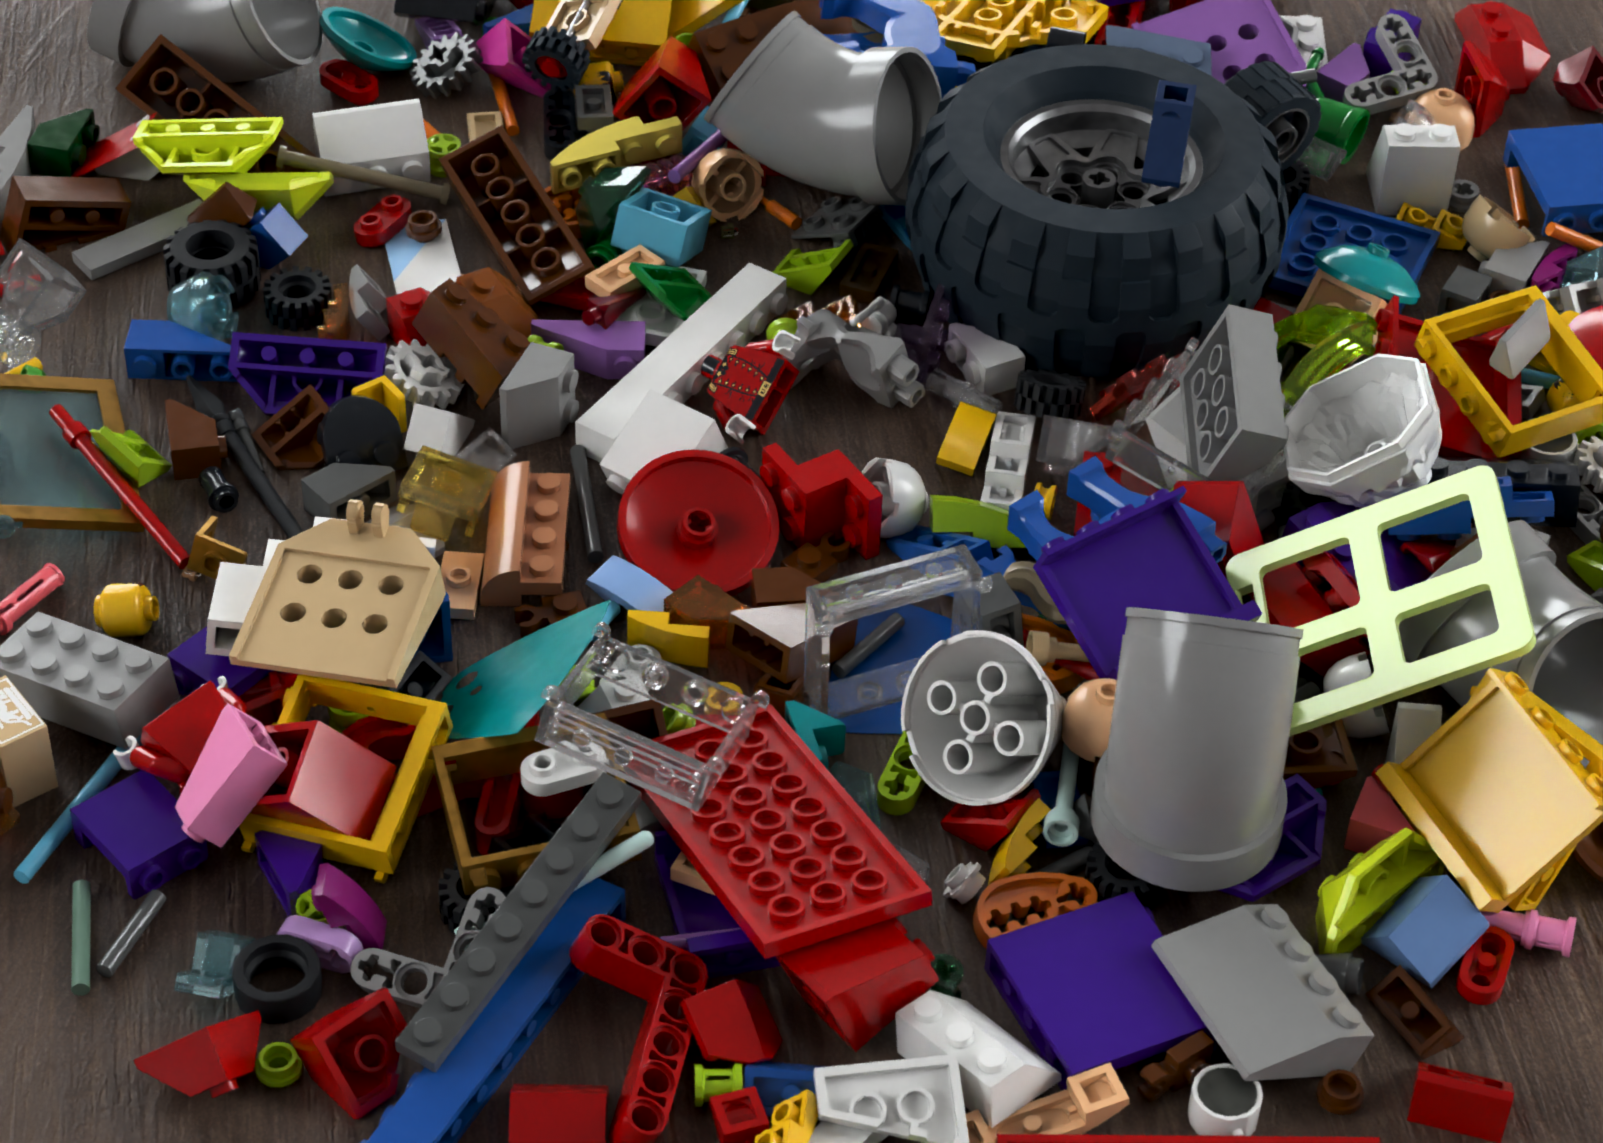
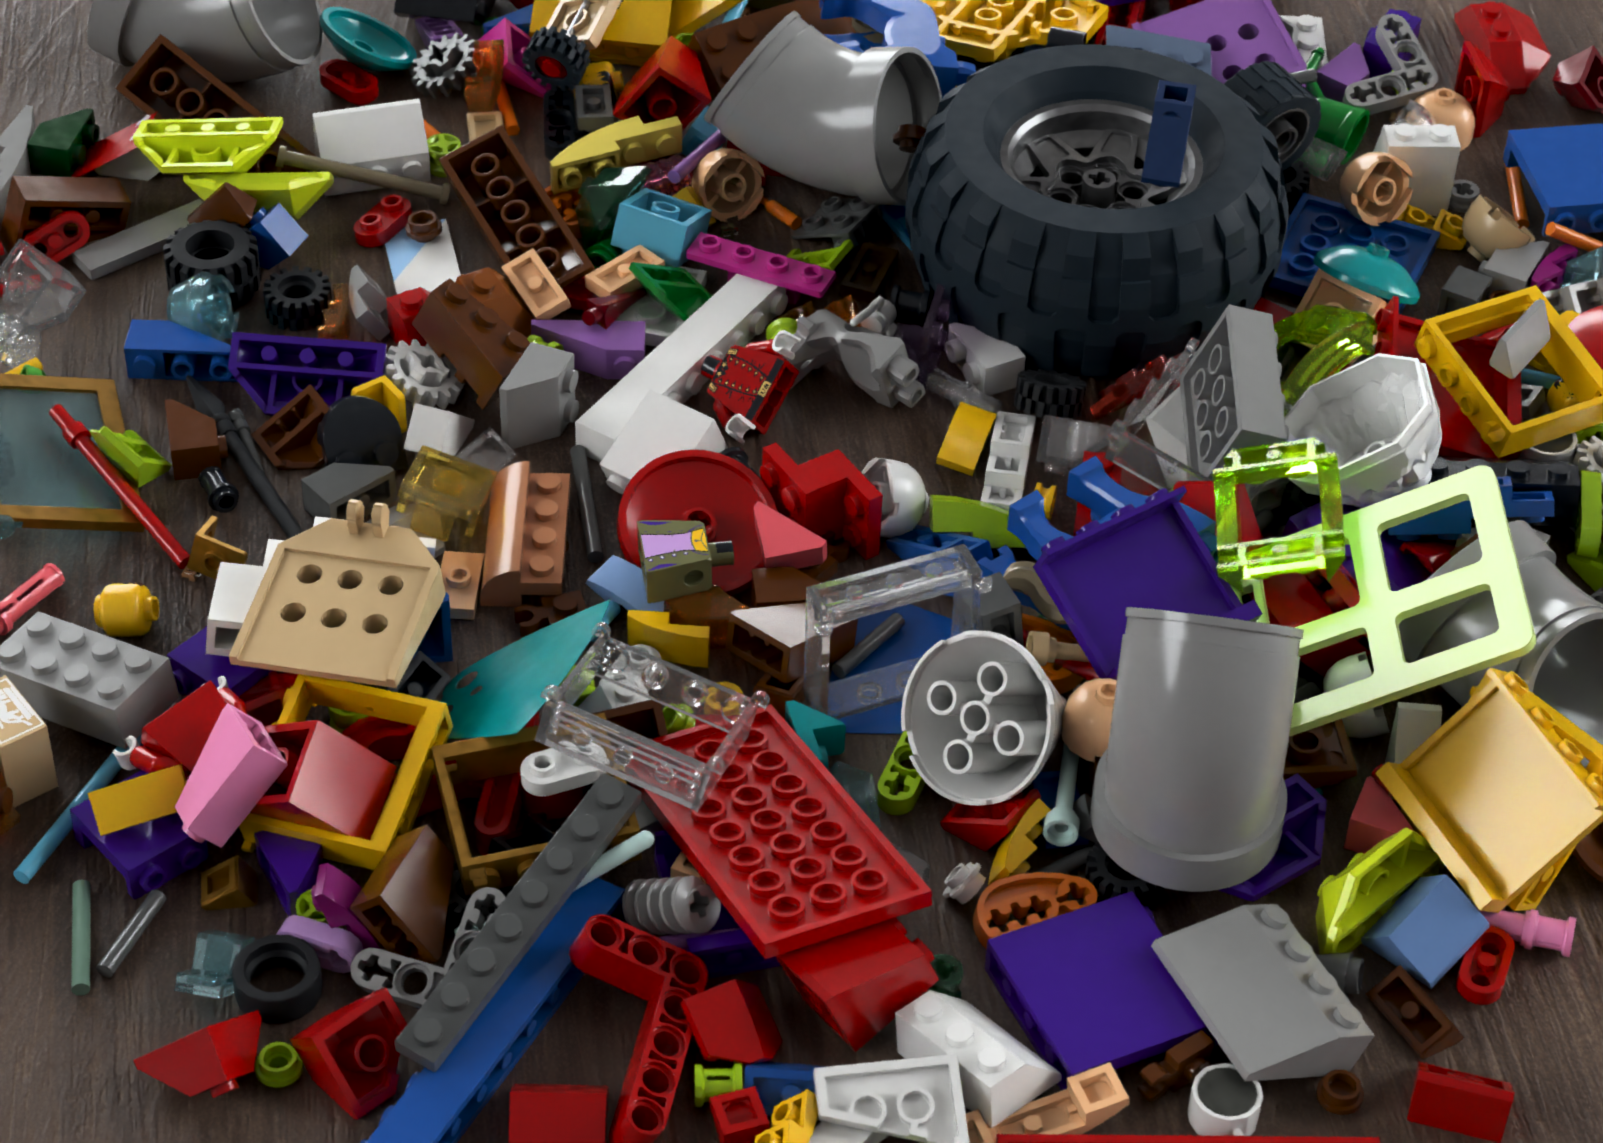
(56, 240): none -> red plate
(137, 800): none -> yellow slope
(229, 885): none -> pearl gold slope
(409, 896): none -> reddish brown slope
(483, 89): none -> clear orange slope
(536, 286): none -> light nougat plate
(671, 905): none -> light grey piece
(678, 558): none -> olive torso
(761, 265): none -> dark pink bracket
(785, 541): none -> coral slope
(908, 137): none -> reddish brown plate
(1281, 554): none -> clear neon green wedge
(1376, 187): none -> light nougat cylinder
(1589, 516): none -> lime beam

